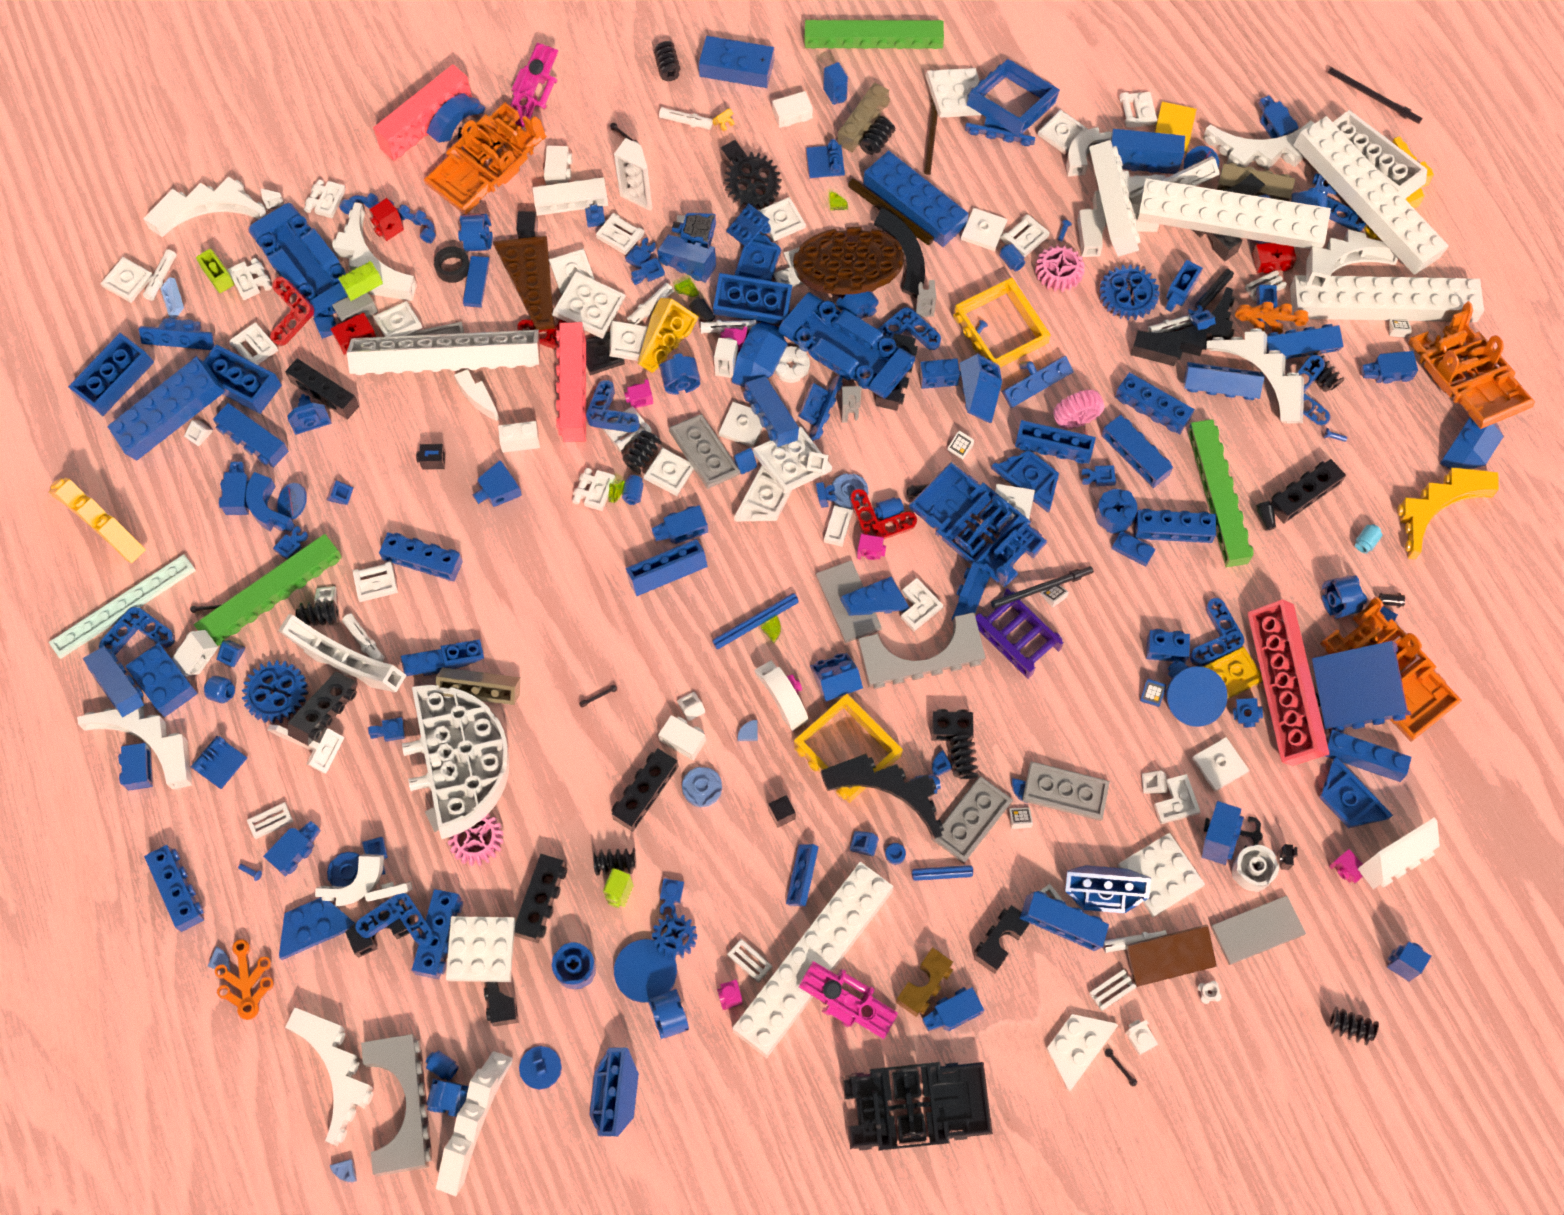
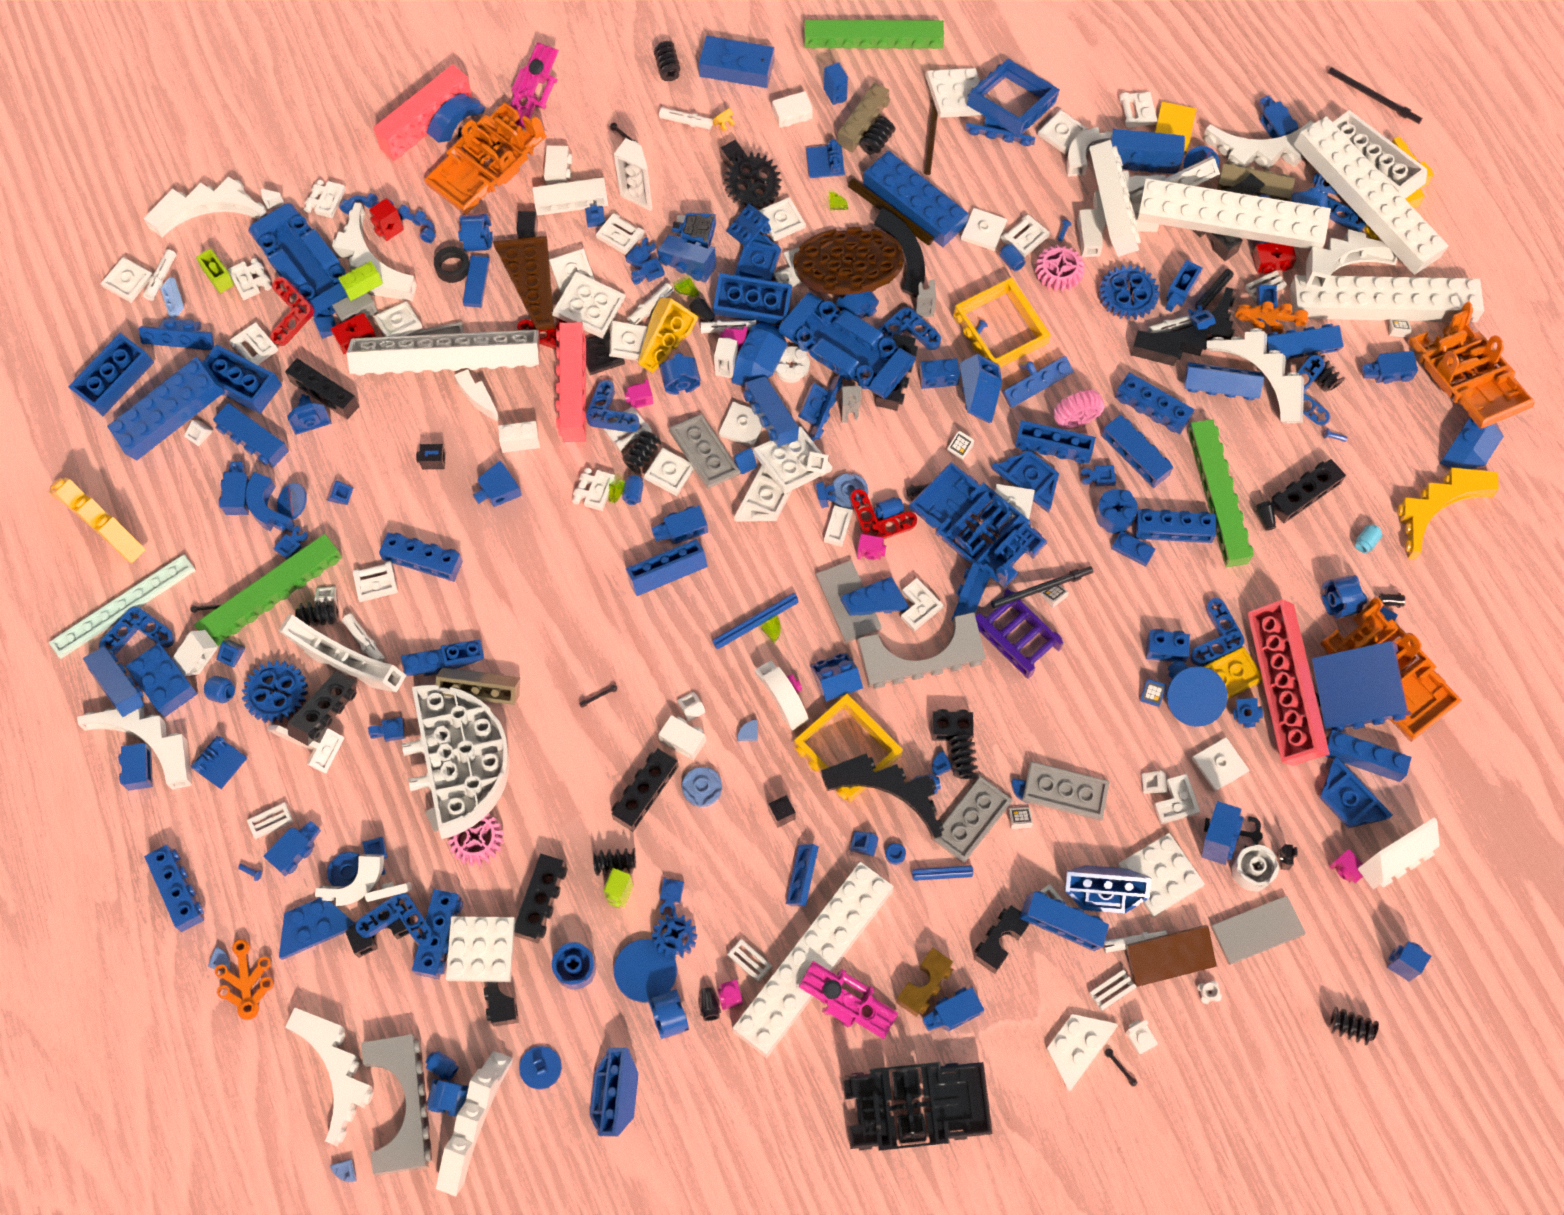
(709, 1006): none -> black cone

